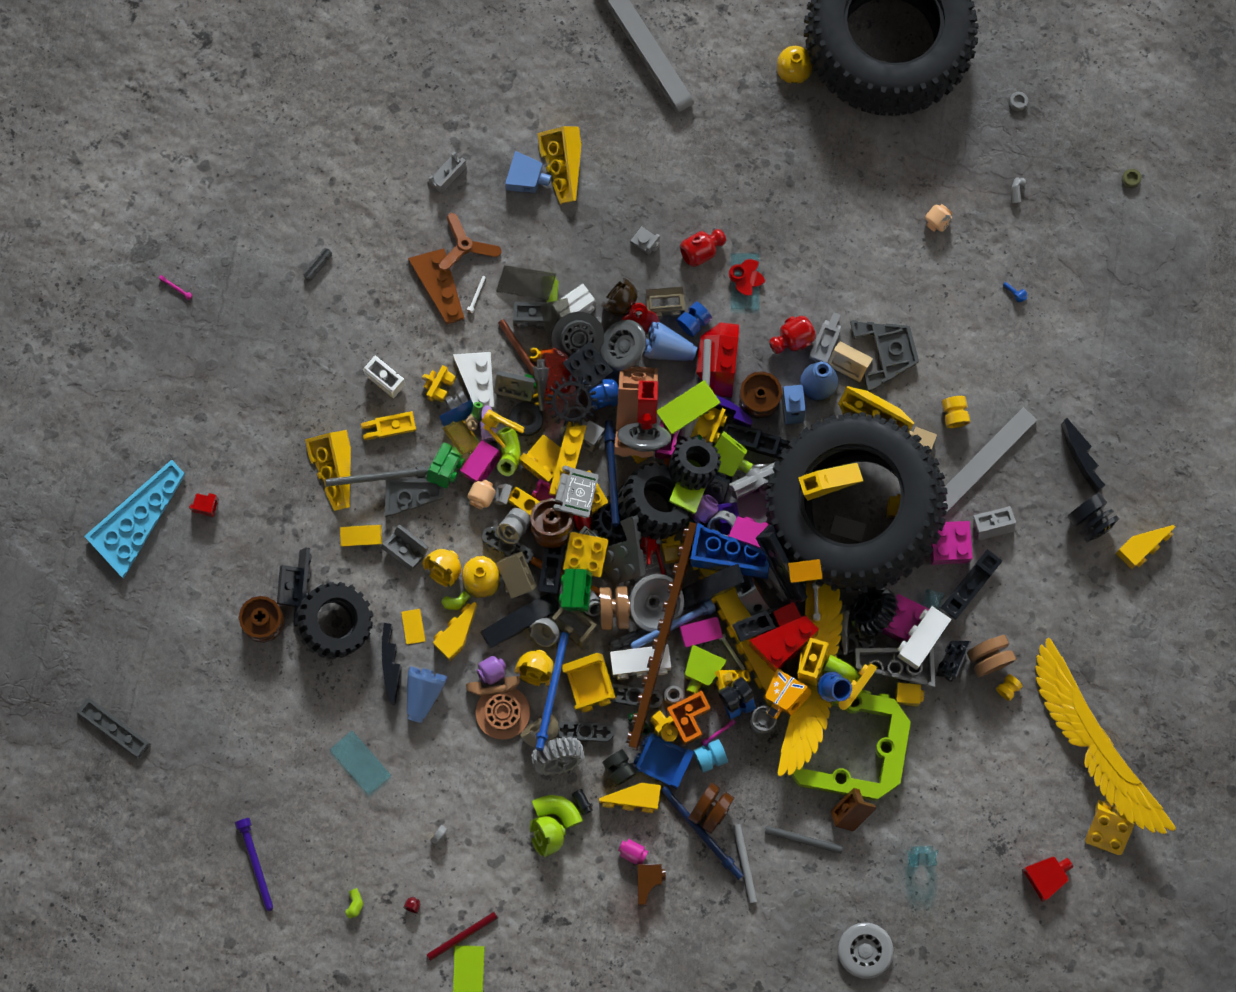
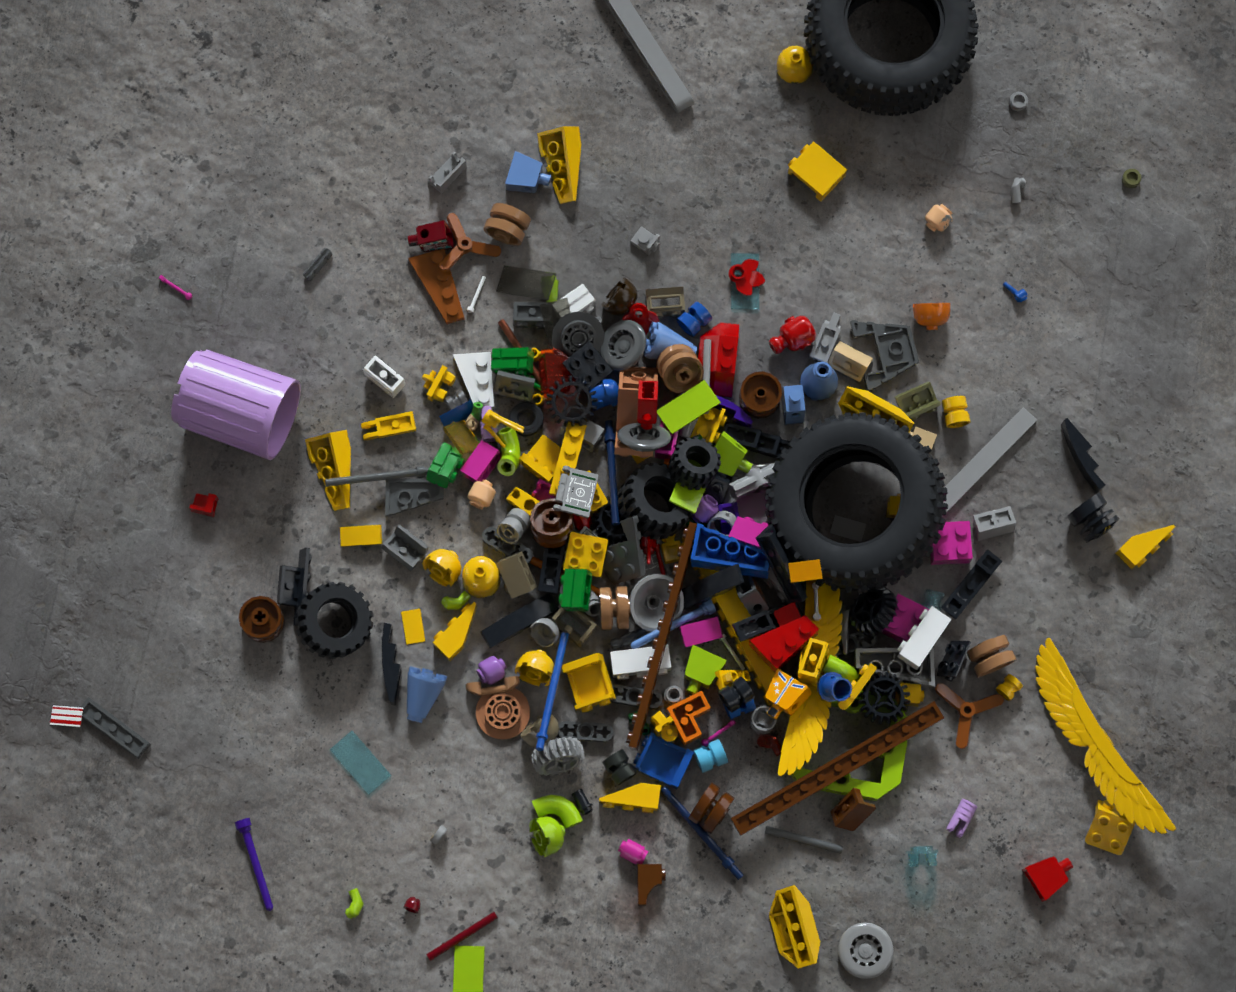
(66, 716): none -> sticker
(128, 527): medium azure wing -> none
(236, 403): none -> lavender container
(432, 237): none -> dark red torso
(502, 494): light grey tile -> none
(507, 224): none -> medium nougat wheel
(512, 360): none -> green brick
(541, 375): flat silver piece -> none
(679, 368): none -> medium nougat wheel
(701, 247): red piece -> none
(745, 863): light grey bar -> none
(770, 742): none -> clear red arm
(794, 927): none -> yellow wedge
(817, 170): none -> yellow panel
(829, 480): yellow slope -> none
(837, 768): none -> reddish brown plate
(895, 686): none -> black gear
(918, 401): none -> olive bracket
(931, 314): none -> orange cylinder
(964, 814): none -> lavender hinge
(966, 719): none -> dark orange piece

